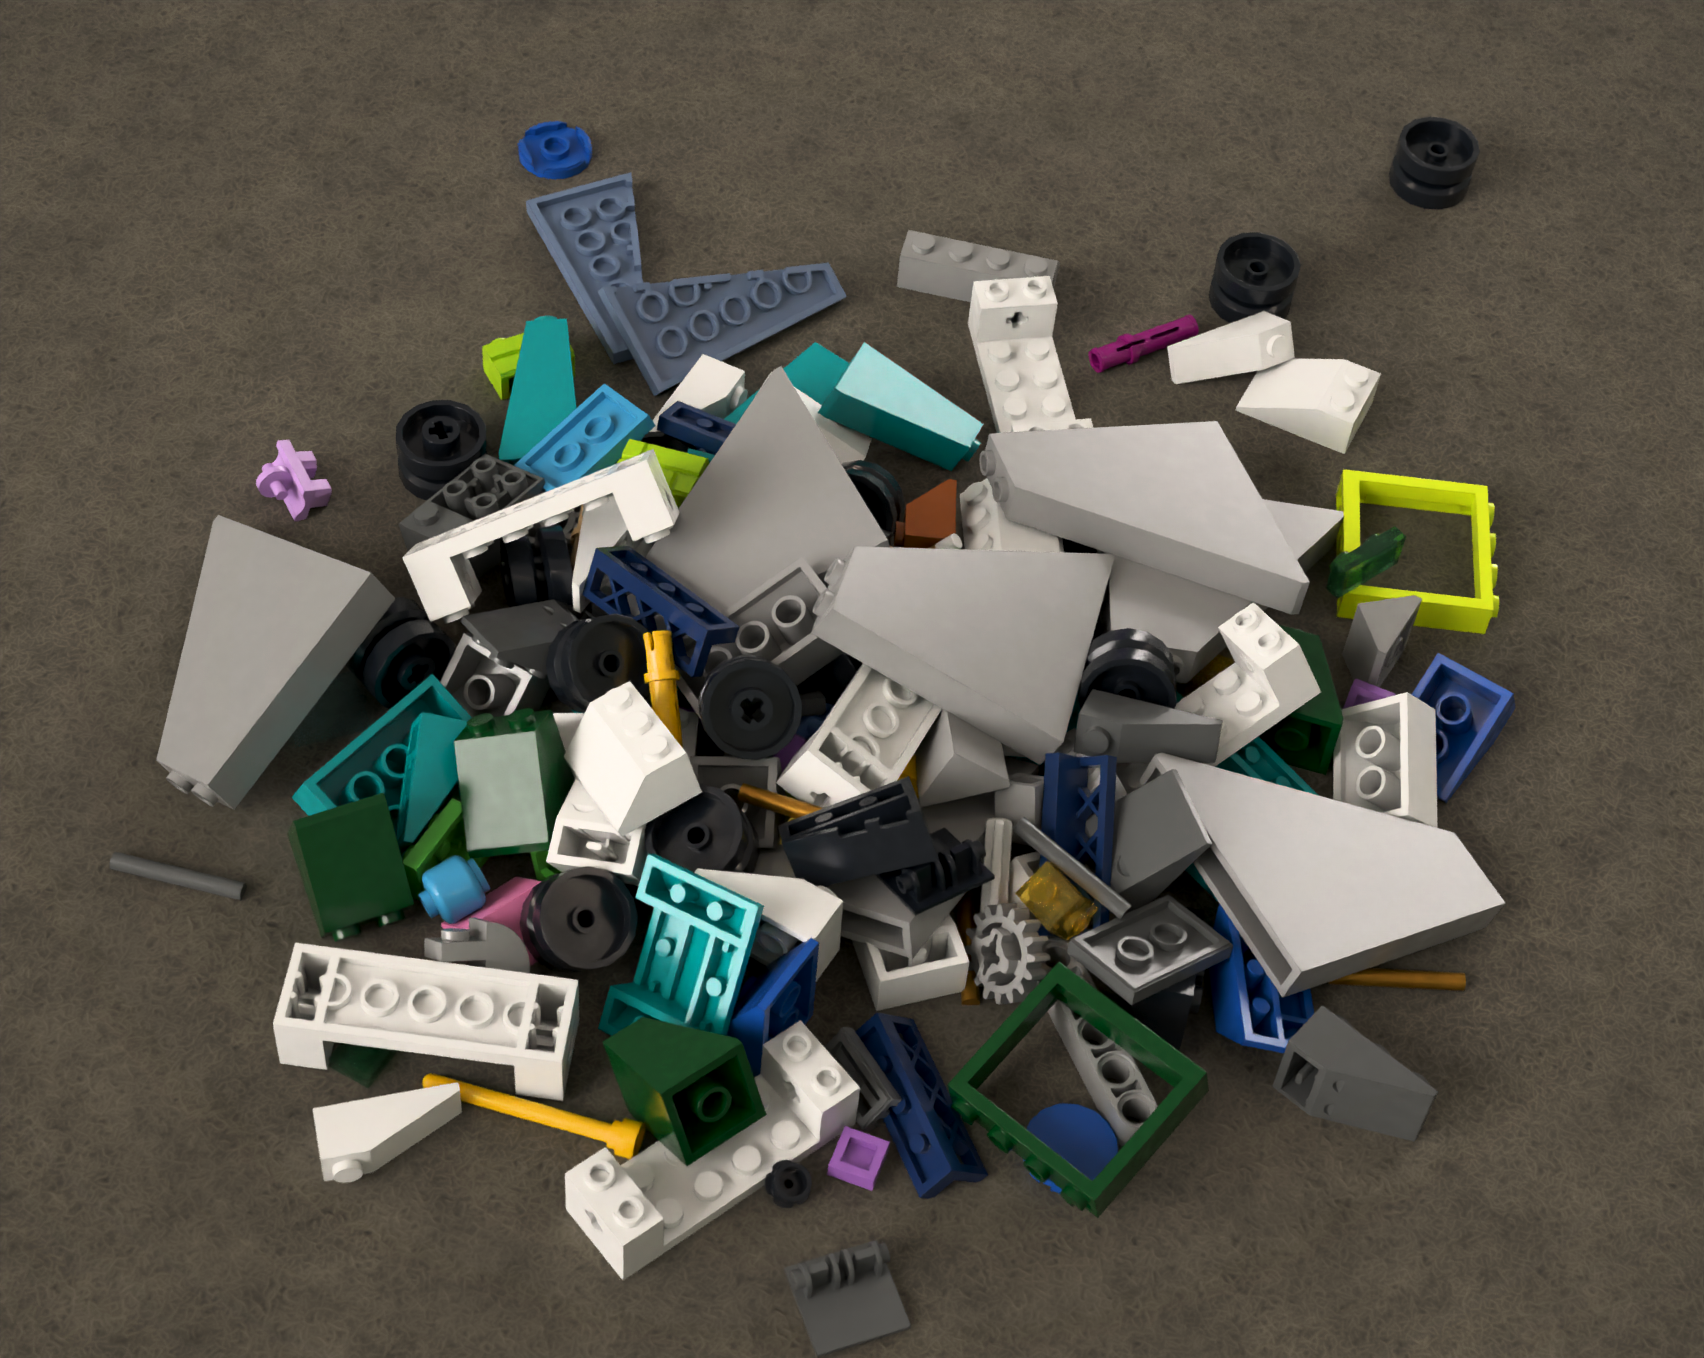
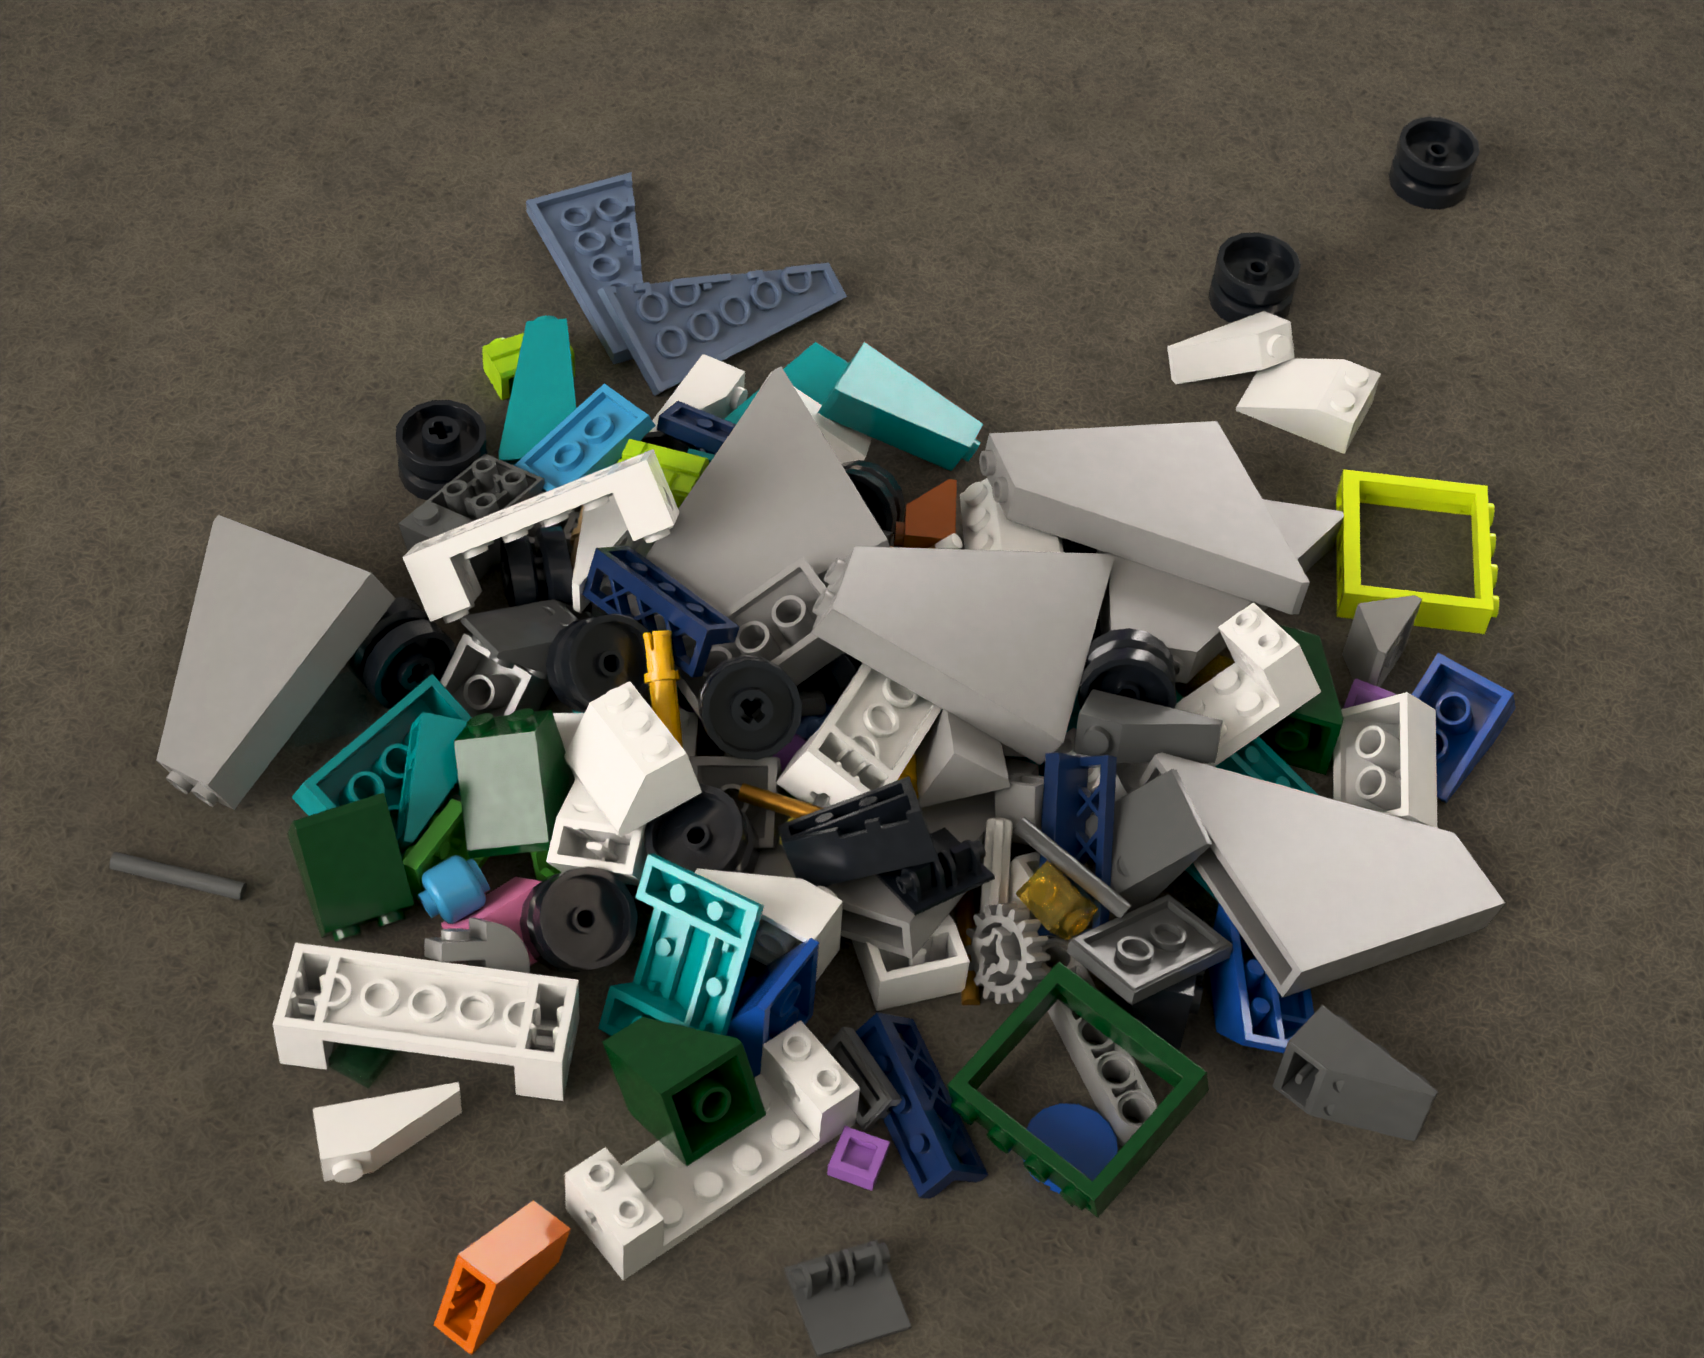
(290, 481): lavender hips -> none
(499, 1273): none -> orange slope
(547, 158): blue tile -> none
(622, 1136): yellow piece -> none
(800, 1181): black plate -> none
(951, 266): light grey slope -> none
(1017, 355): white plate -> none
(1131, 347): magenta pin -> none
(1365, 562): clear green plate -> none
(1405, 979): pearl gold bar -> none

